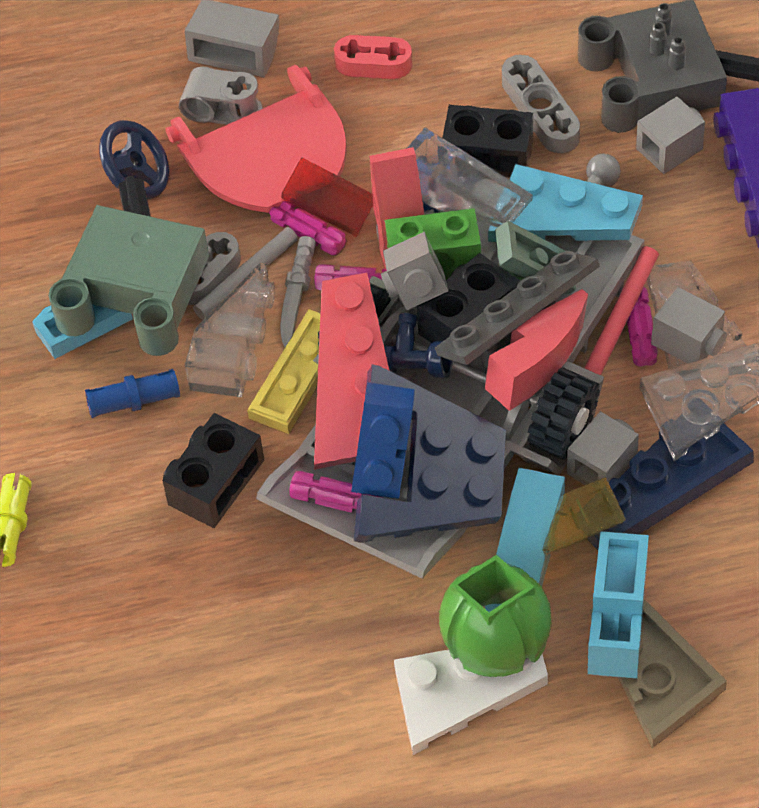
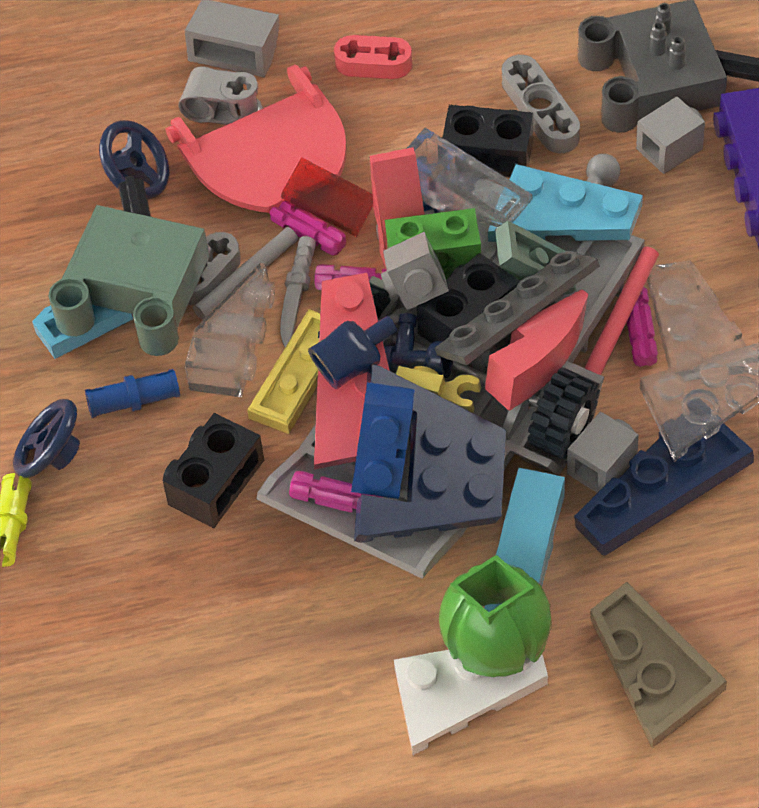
(52, 442): none -> dark blue piece
(350, 350): none -> dark blue piece
(435, 383): none -> light yellow plate
(583, 515): clear yellow tile -> none
(618, 605): medium azure slope -> none
(688, 327): light grey brick -> none

